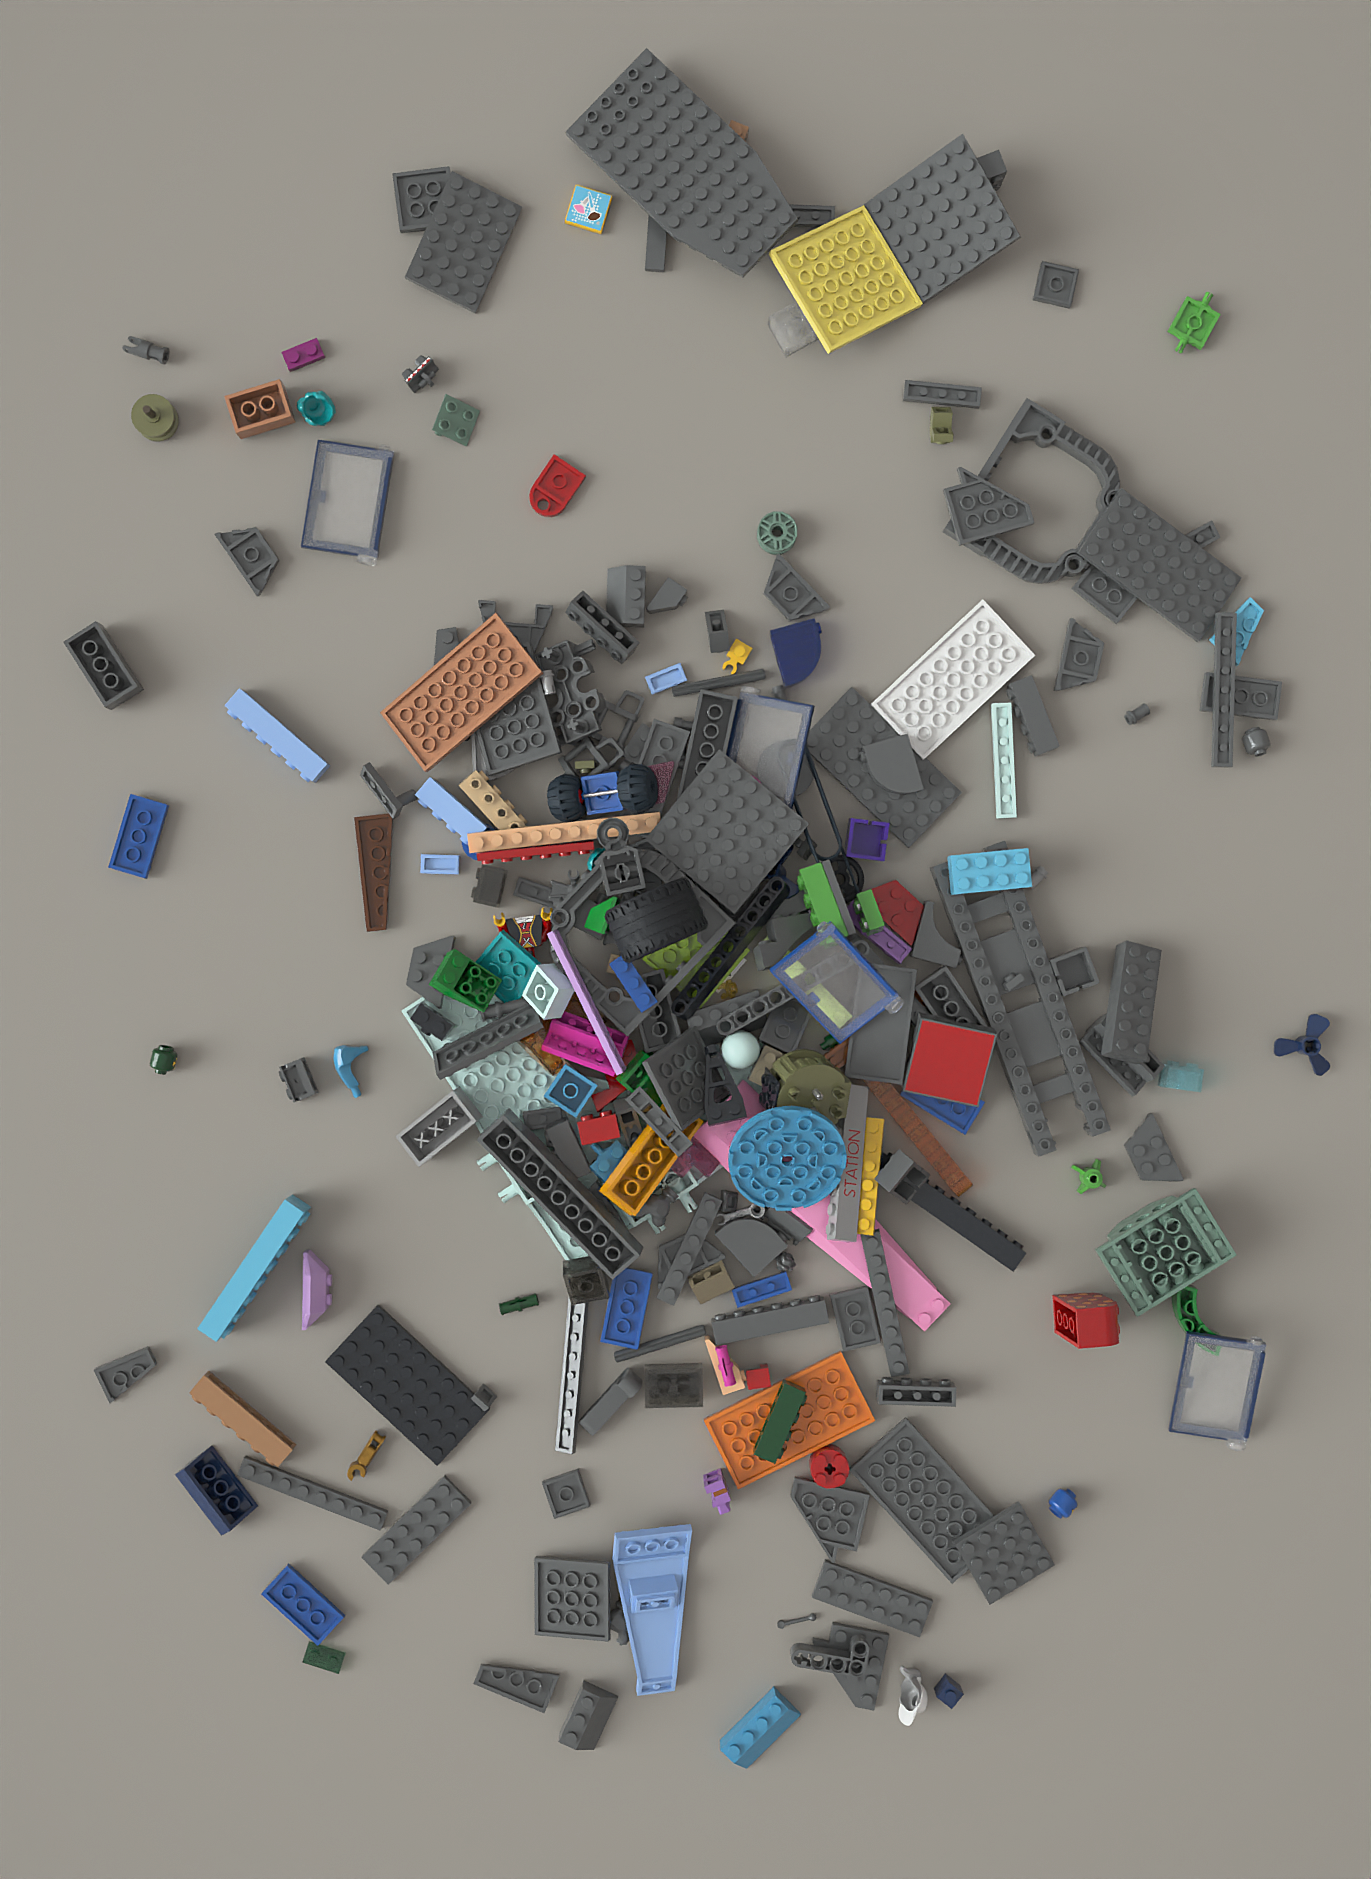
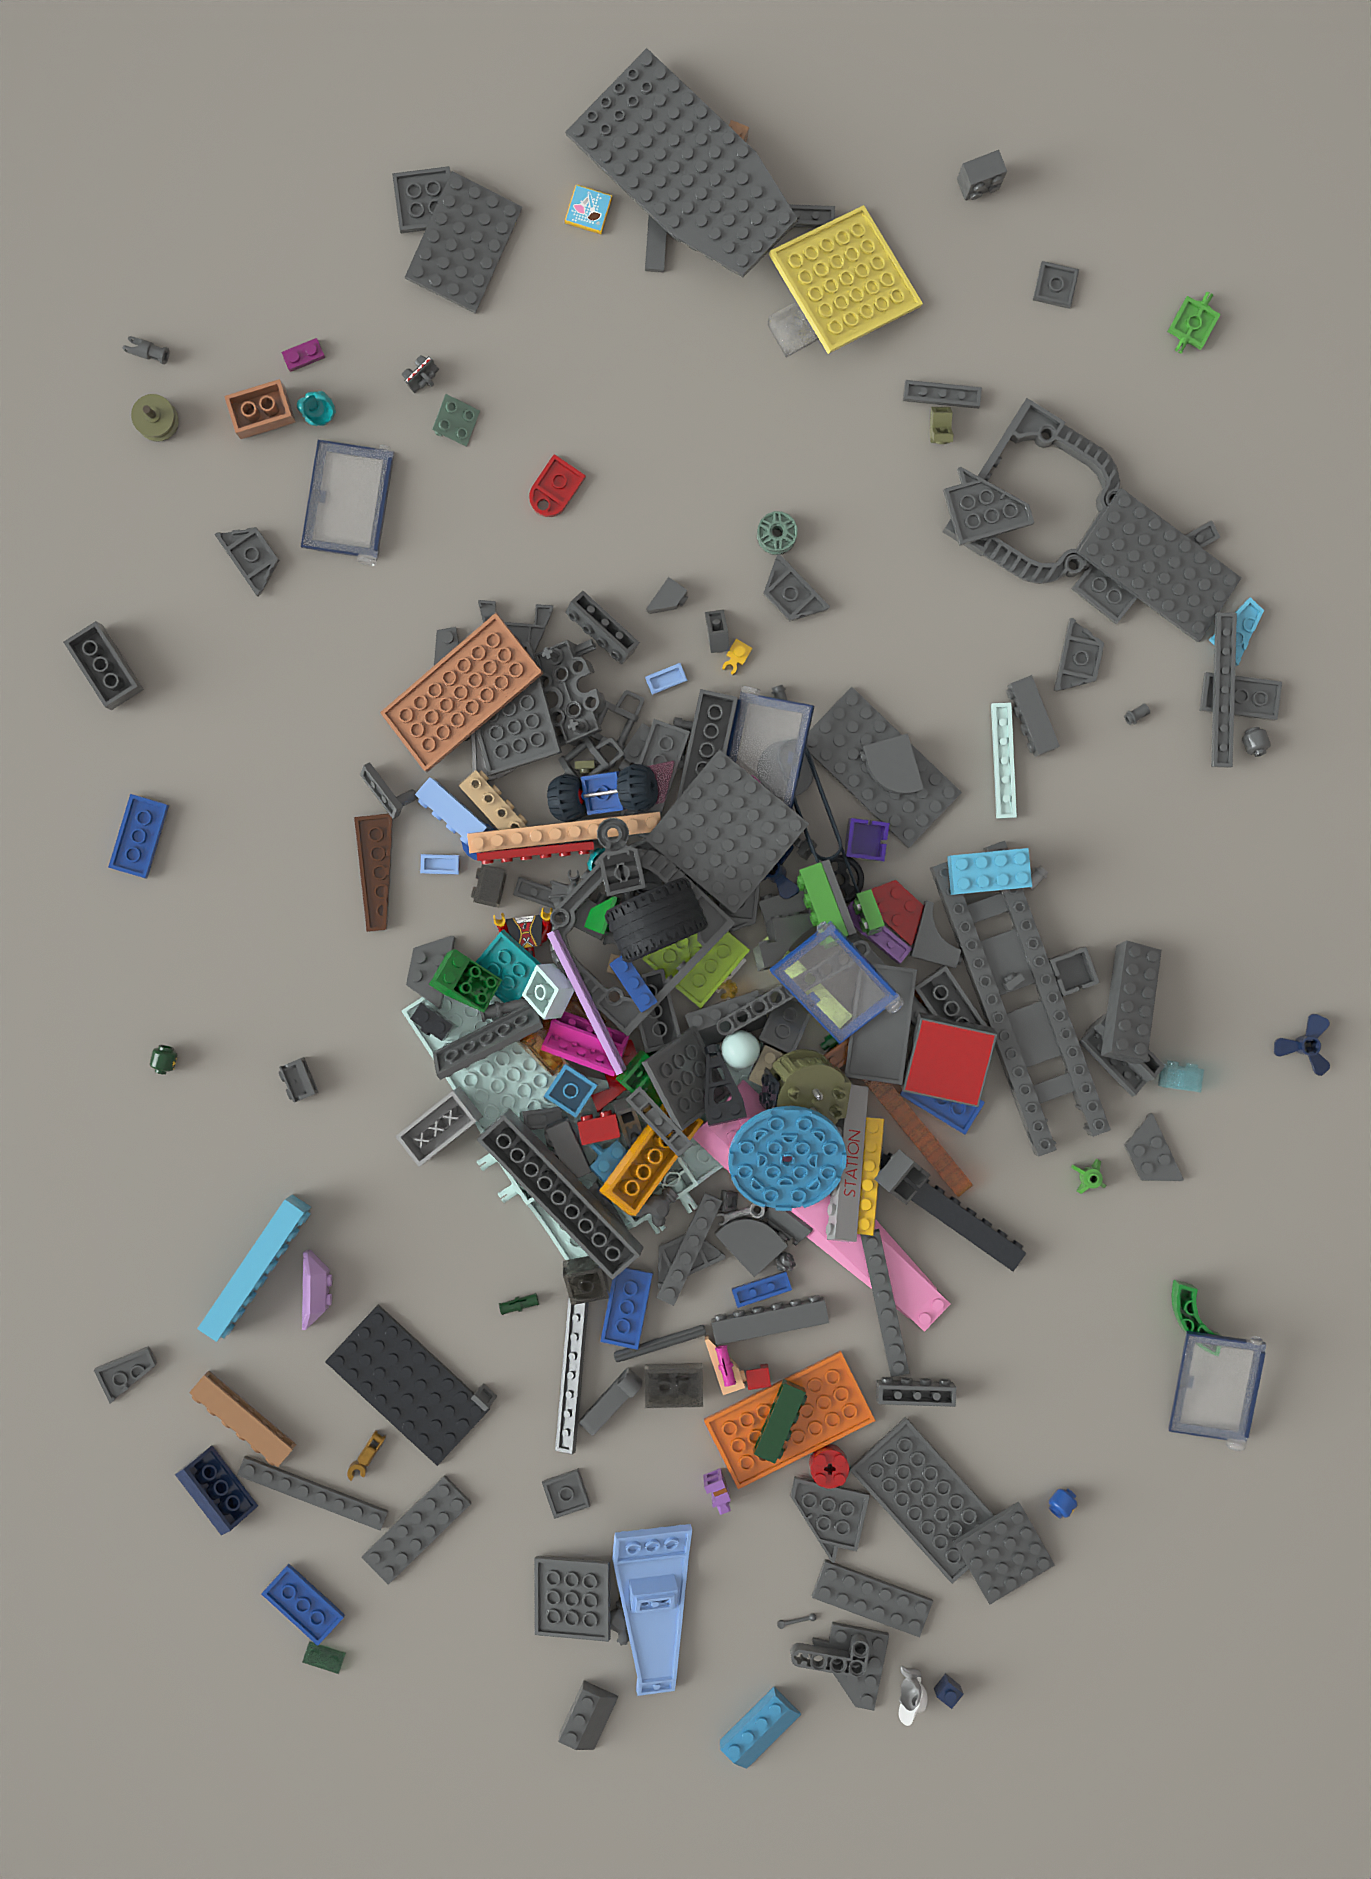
(277, 736): light blue brick -> none
(342, 1060): dark azure animal -> none
(519, 1685): dark grey wing -> none
(548, 682): light grey pin -> none
(626, 595): dark grey slope -> none
(697, 1156): clear pink tile -> none
(711, 1282): dark tan brick -> none
(718, 682): dark grey axle -> none
(721, 951): black beam -> none
(796, 650): clear blue brick -> none
(855, 1318): dark grey plate -> none
(942, 219): dark grey plate -> none
(953, 679): white plate -> none
(1086, 1319): red brick -> none
(1164, 1249): sand green wedge -> none

